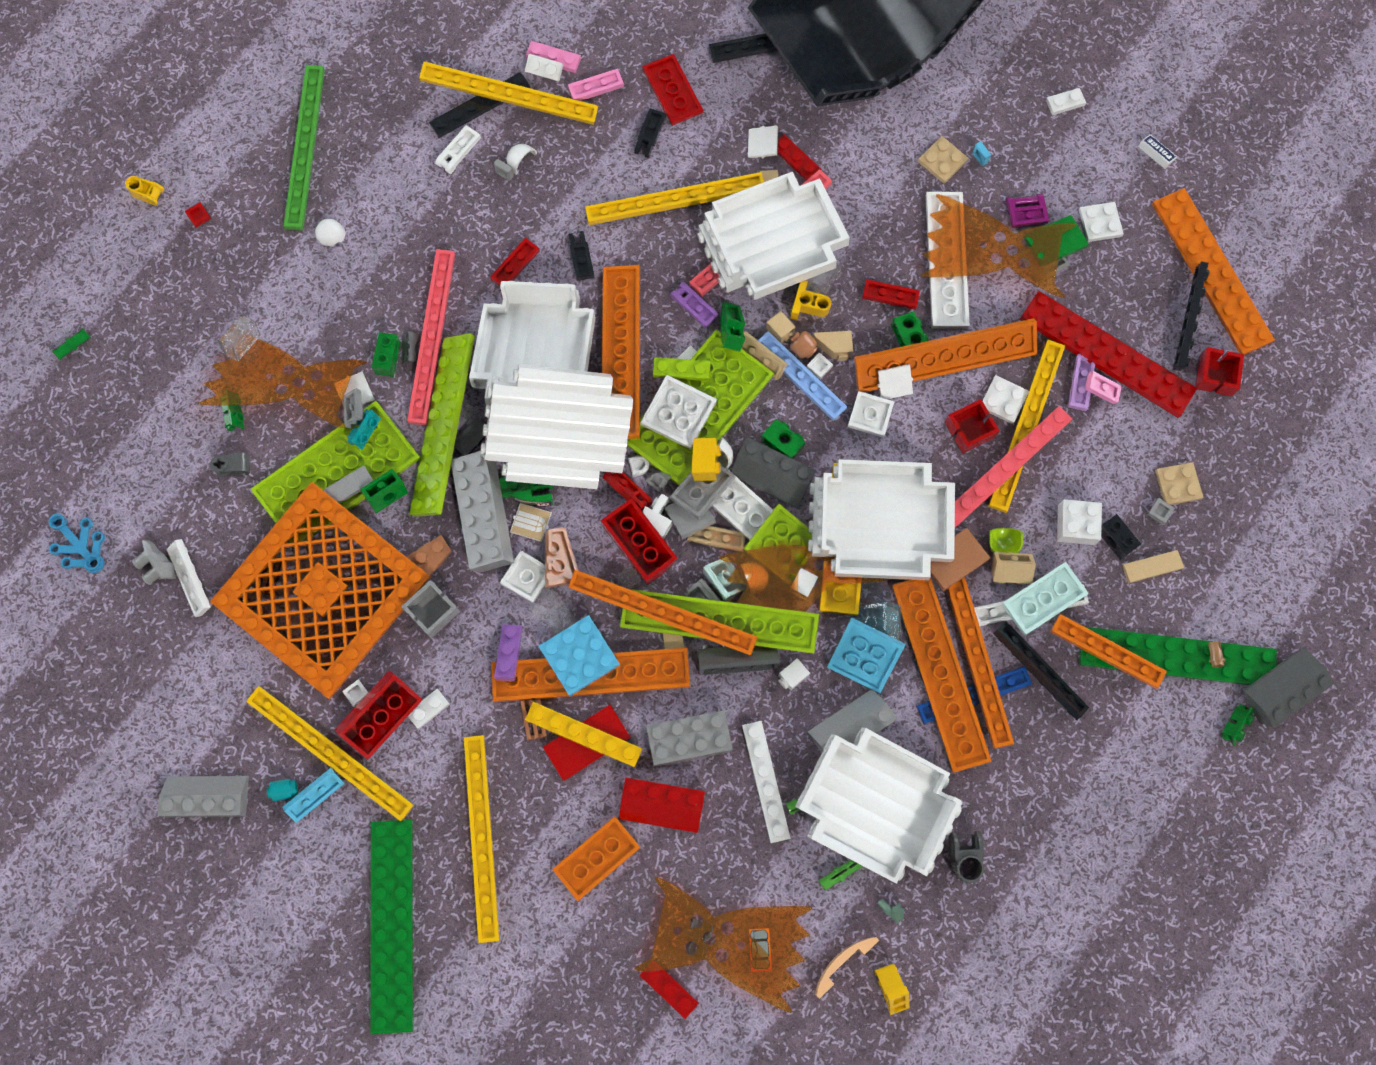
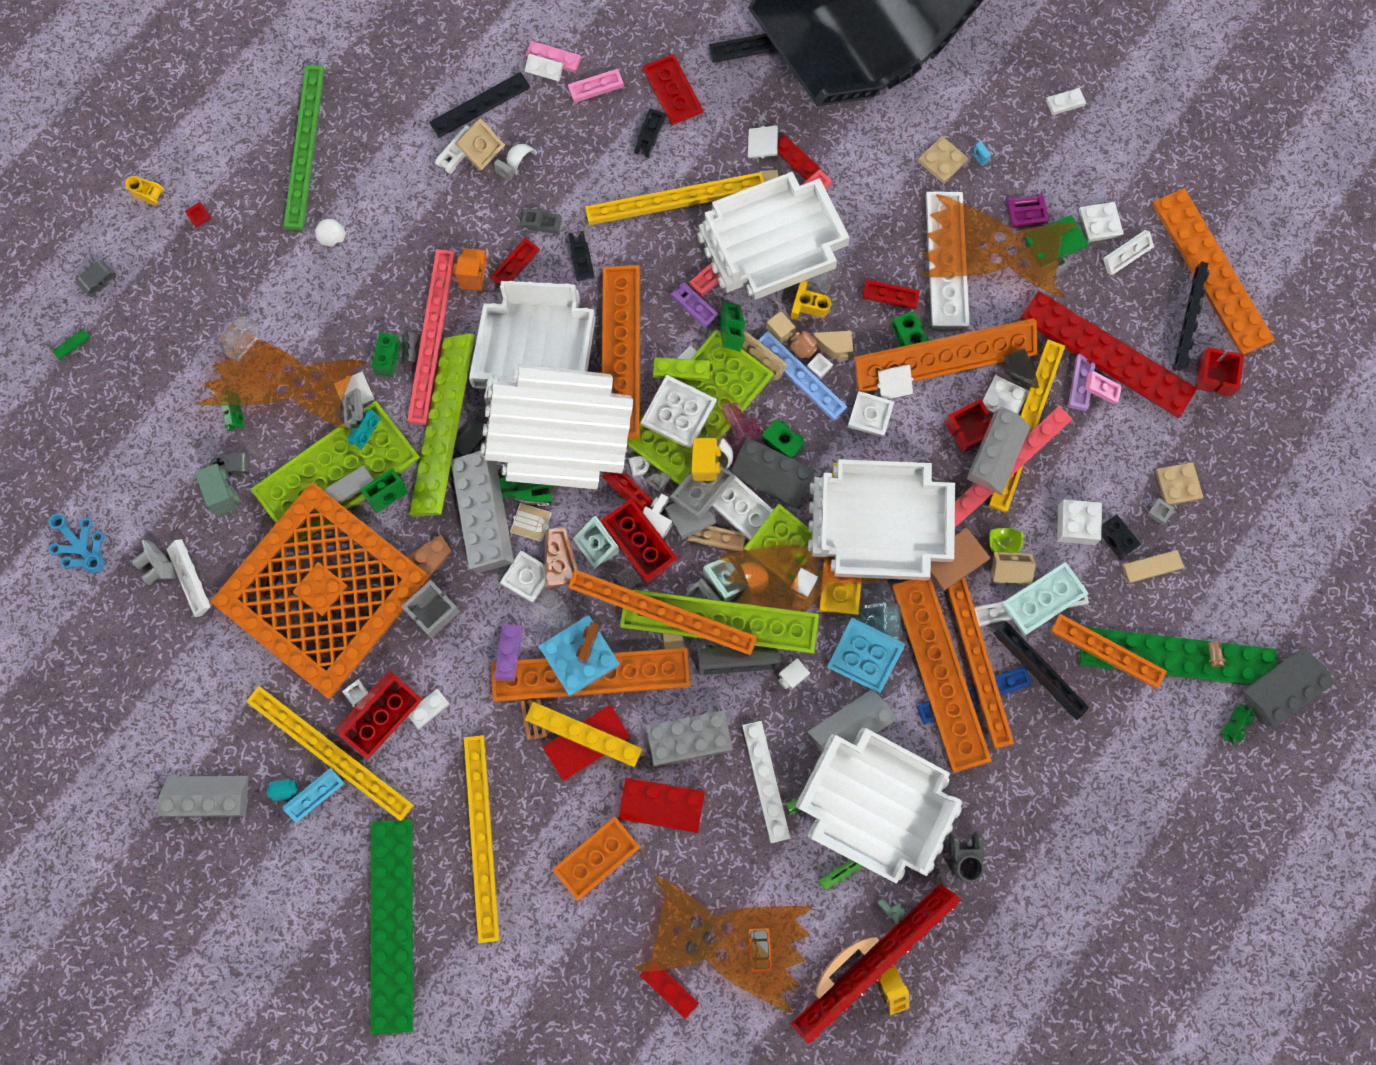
(95, 278): none -> dark grey beam
(216, 491): none -> sand green brick
(470, 269): none -> orange brick
(479, 144): none -> tan plate
(508, 93): yellow plate -> none
(540, 221): none -> dark grey slope
(590, 634): none -> dark orange plate
(596, 543): none -> light aqua slope
(741, 426): none -> clear pink plate
(875, 963): none -> red plate
(999, 450): none -> light grey slope
(1020, 368): none -> clear smoke slope
(1128, 252): none -> white plate
(1157, 151): white slope -> none

